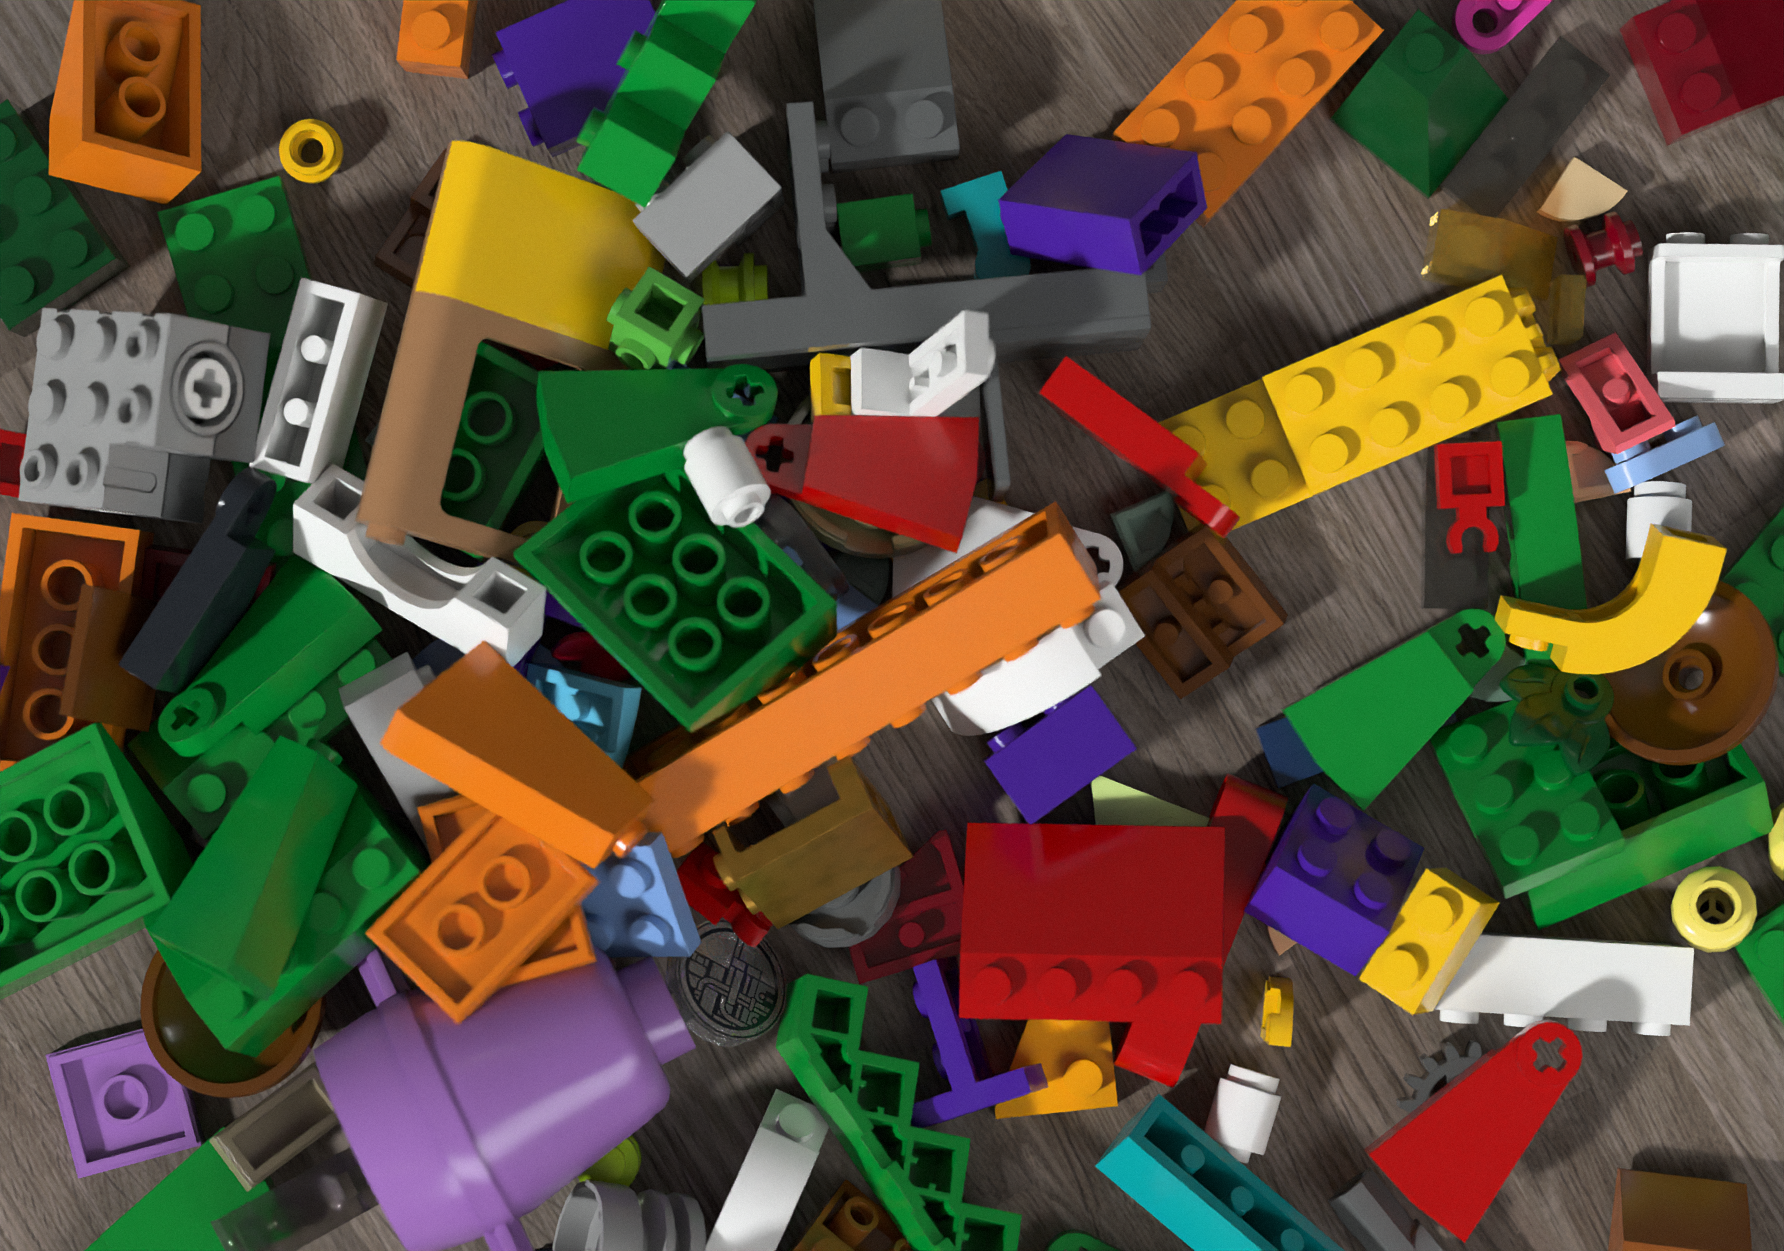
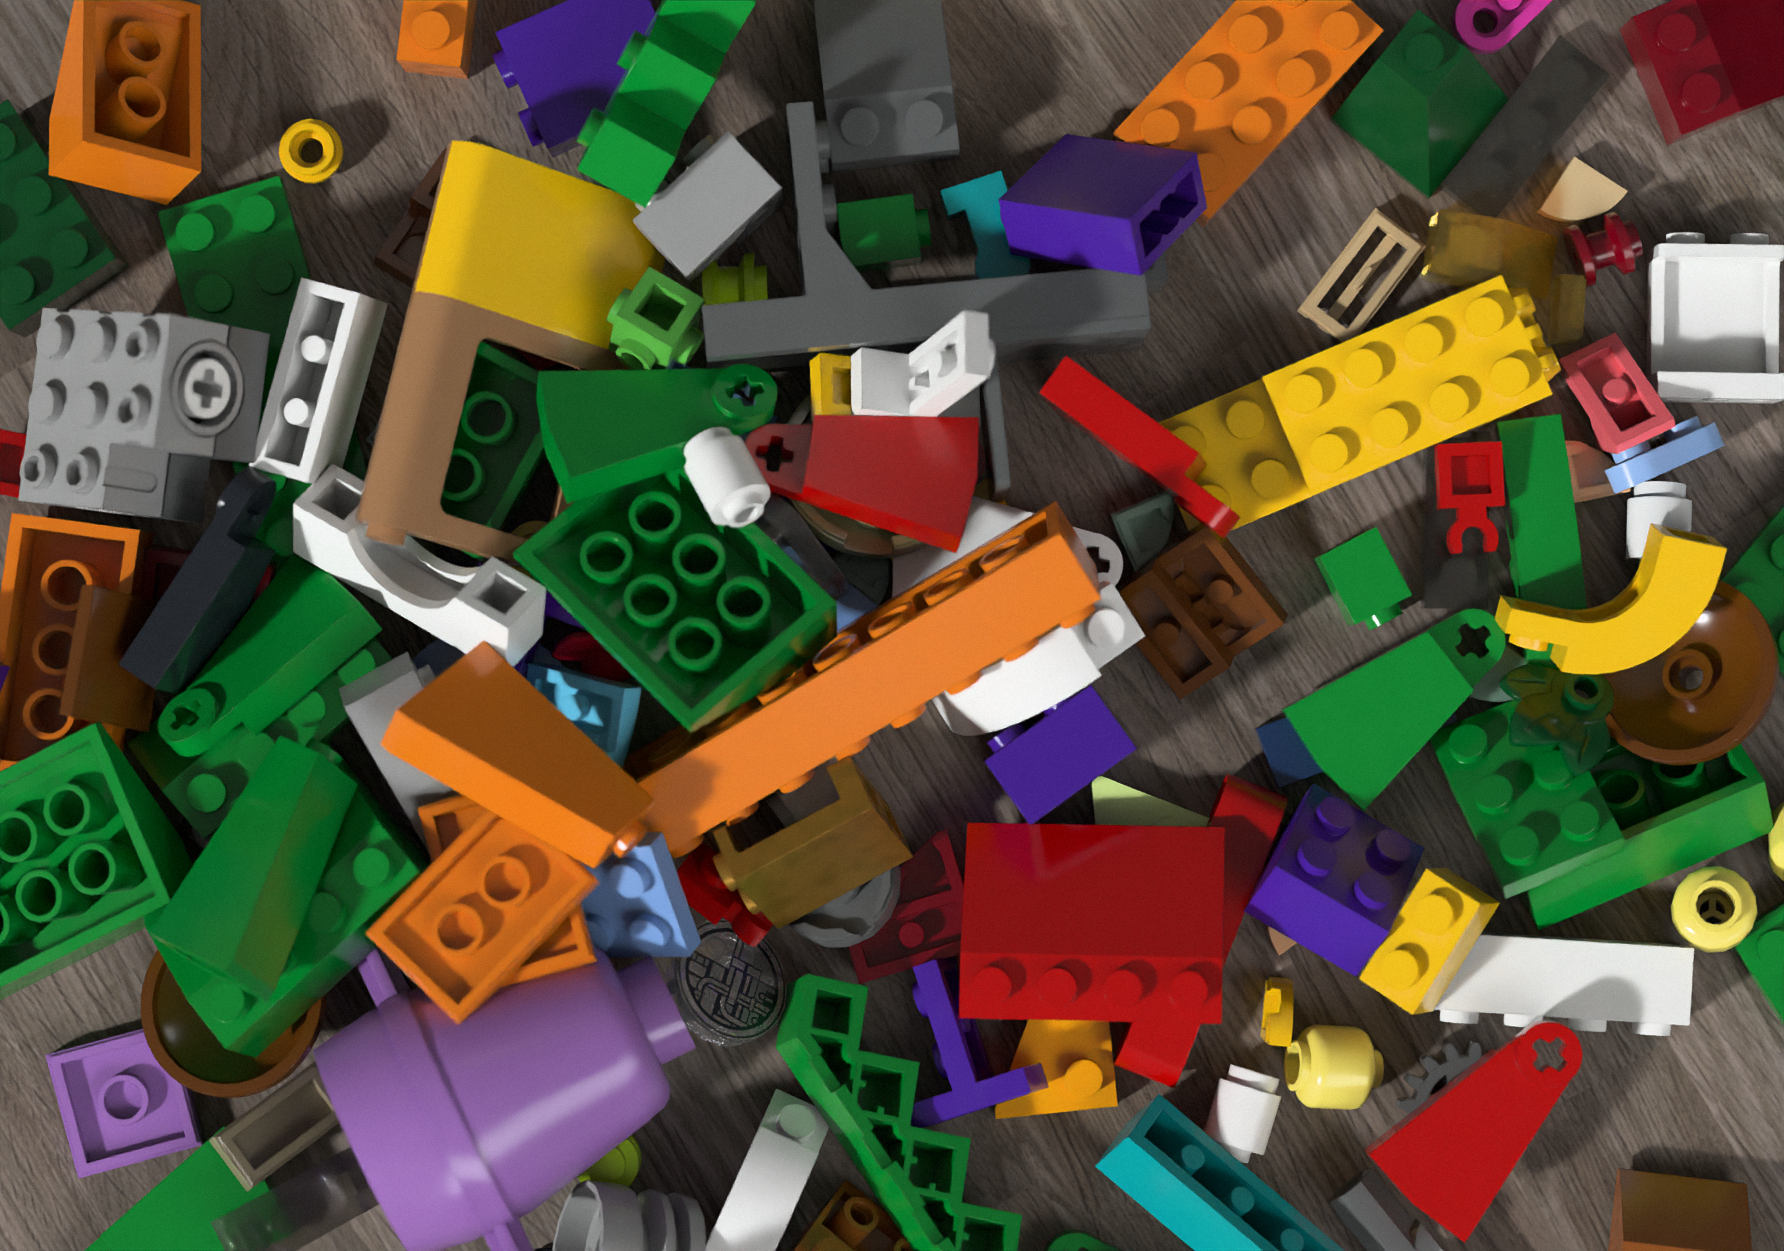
(1333, 1067): none -> light yellow head
(1364, 579): none -> green brick
(1394, 233): none -> tan tile

